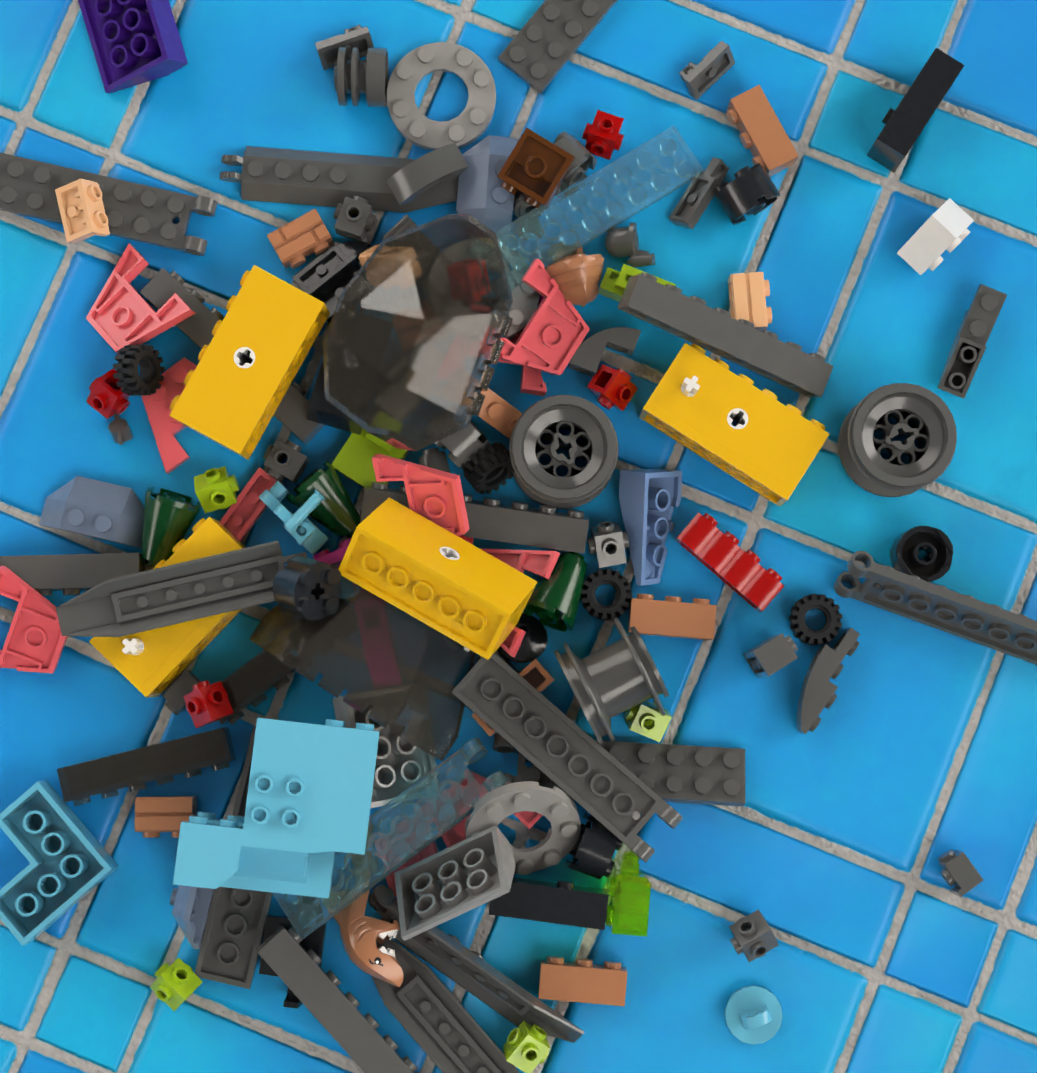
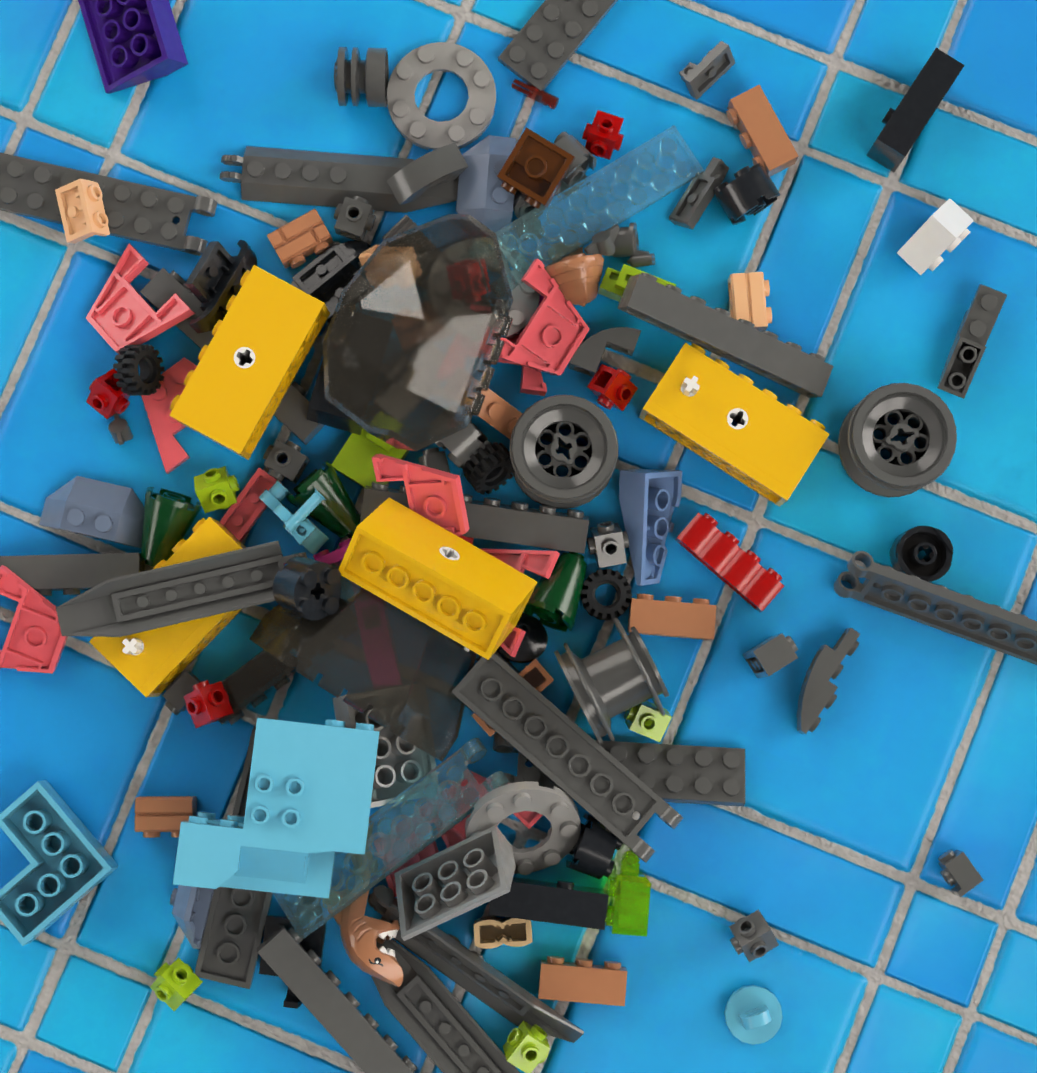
(146, 764): clear smoke brick -> none
(216, 280): none -> black plate
(353, 37): dark grey hinge -> none
(494, 931): none -> tan brick
(537, 95): none -> clear red piece
(603, 242): none -> dark grey piece
(832, 615): black tyre -> none

